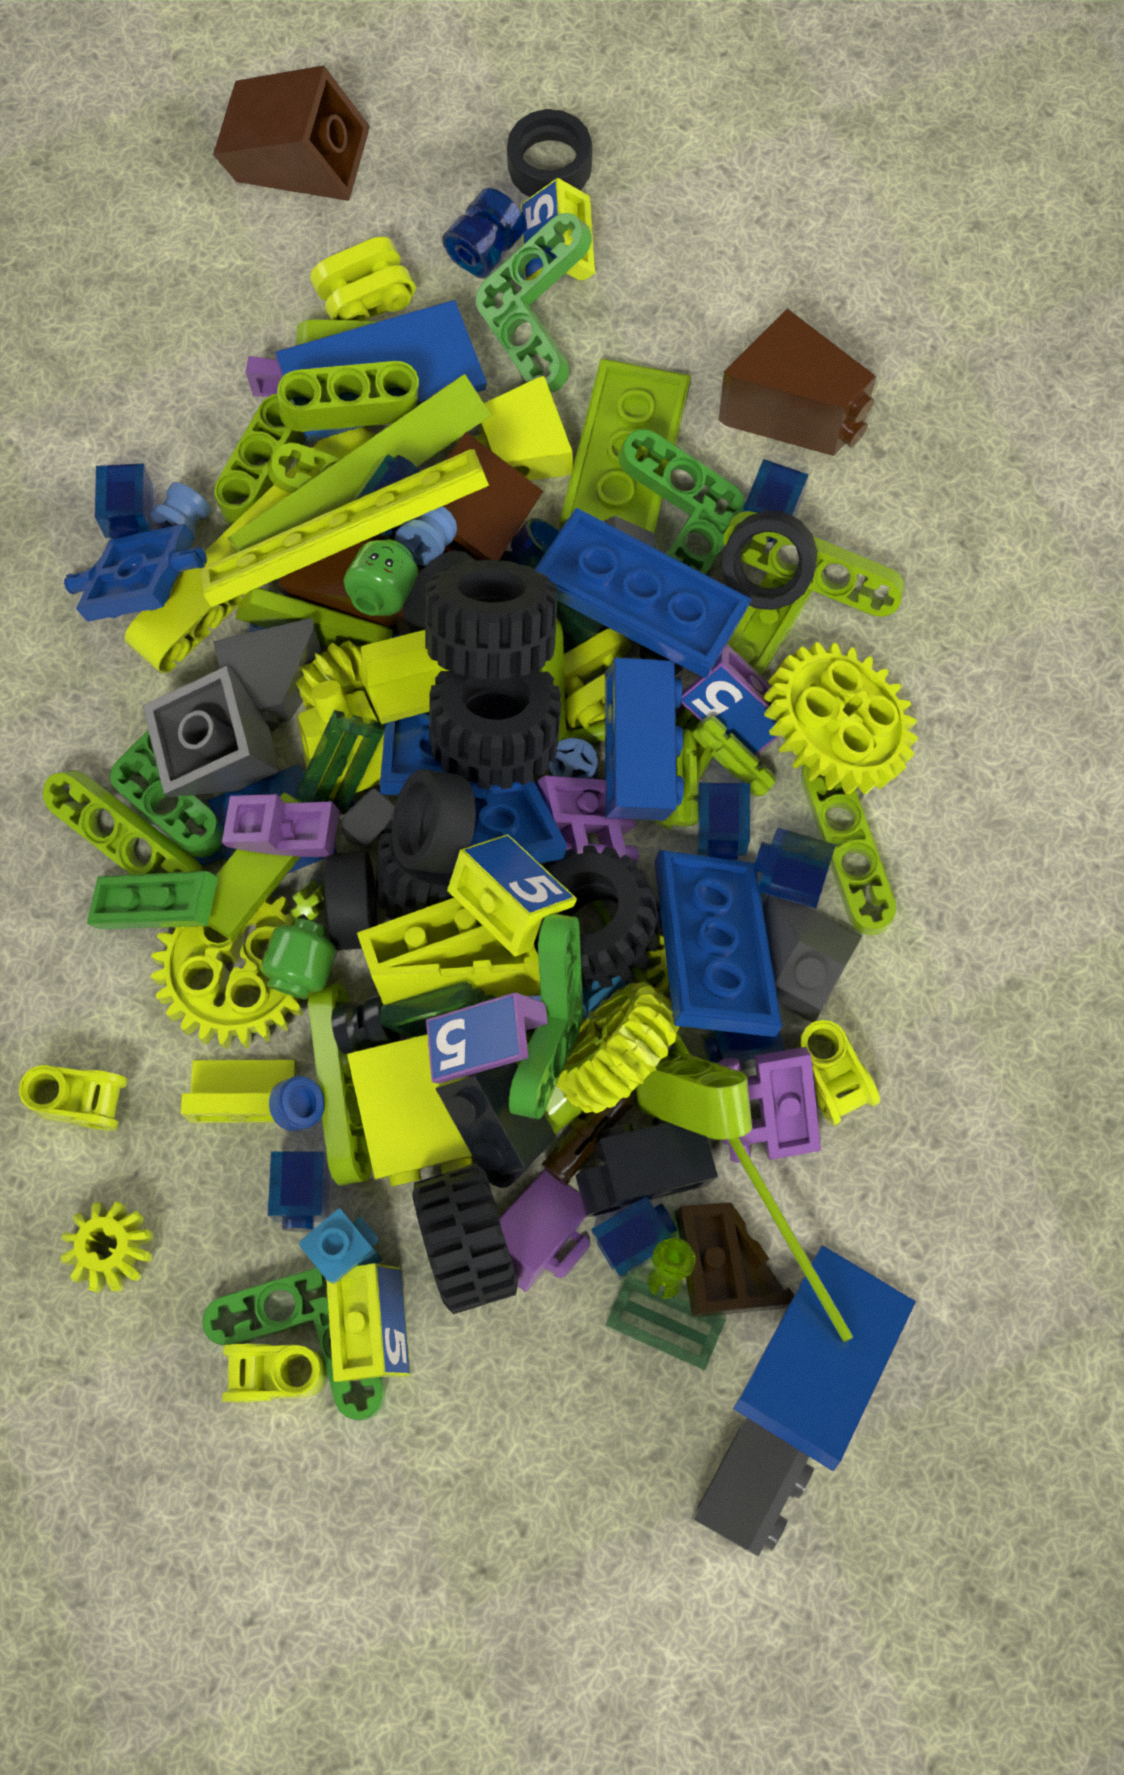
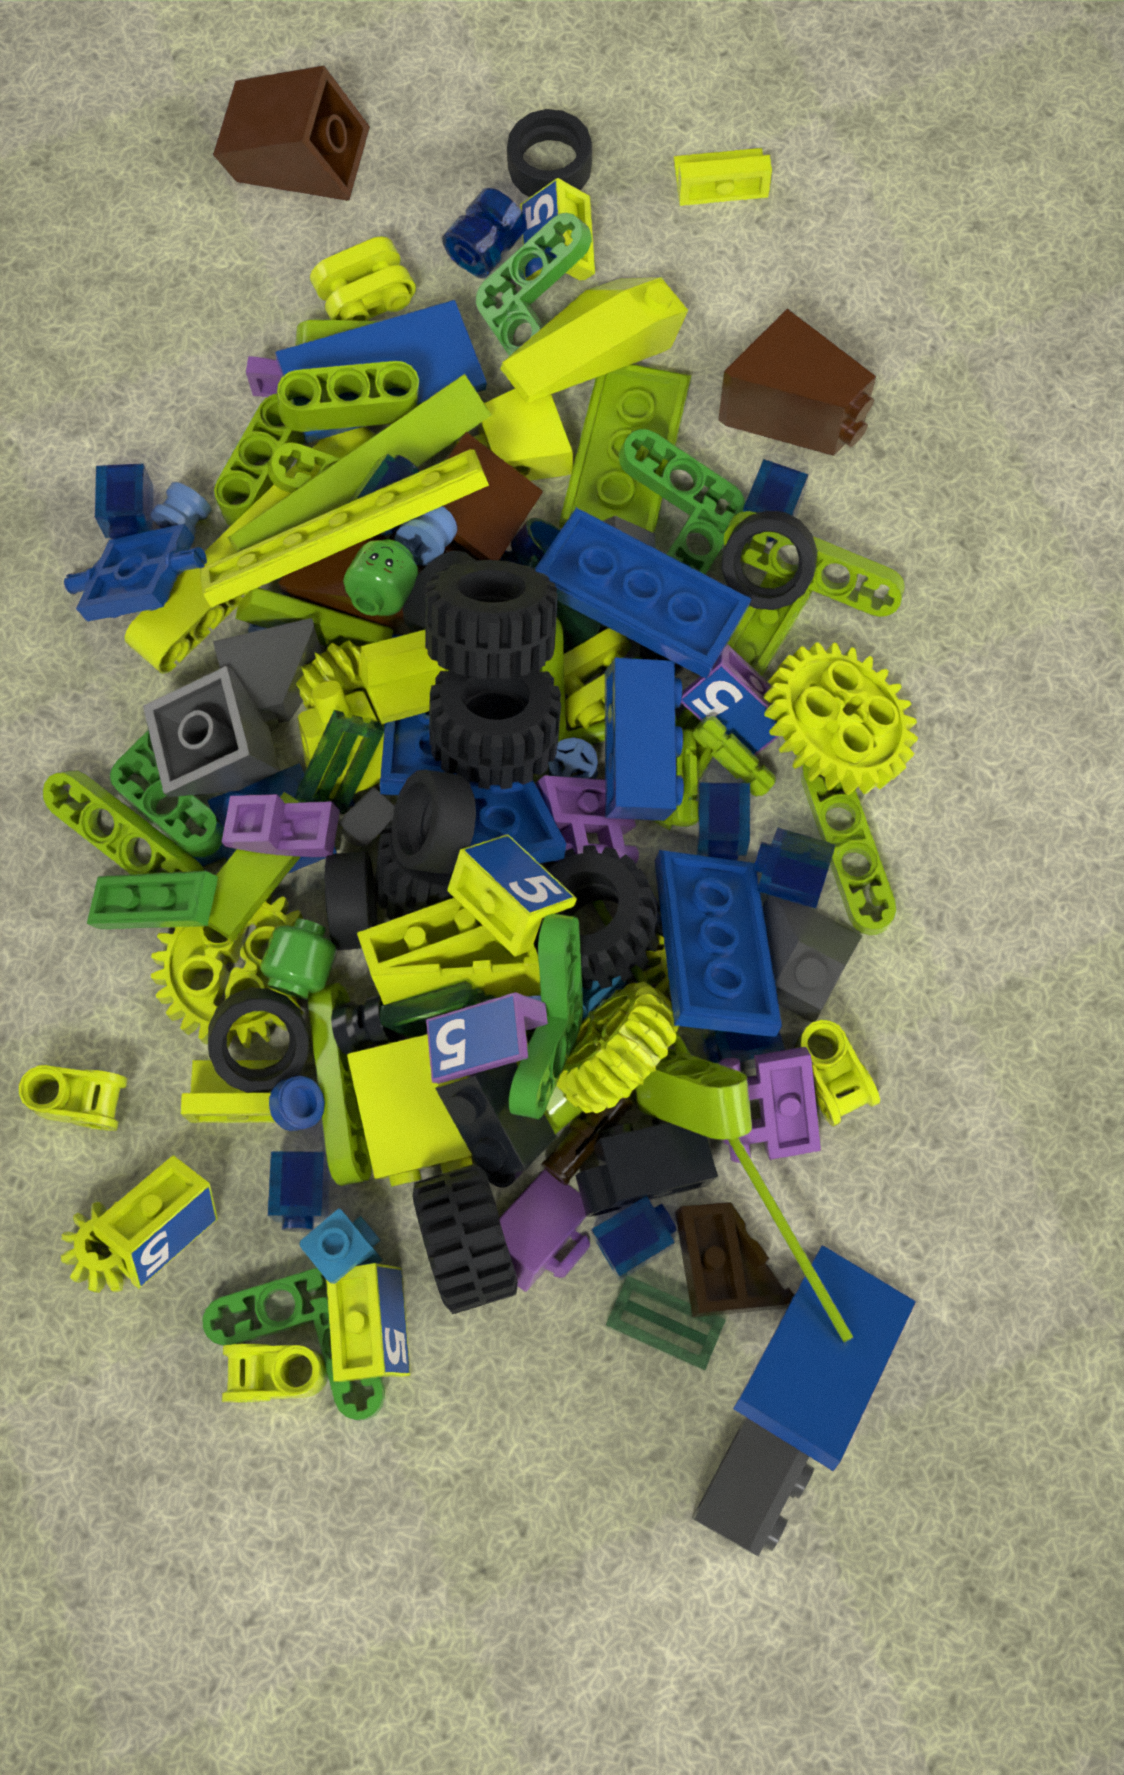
(157, 1219): none -> neon yellow panel
(257, 1079): none -> black tyre
(309, 900): lime axle -> none
(597, 335): none -> neon yellow wedge
(672, 1263): clear neon green pin -> none
(722, 176): none -> neon yellow panel

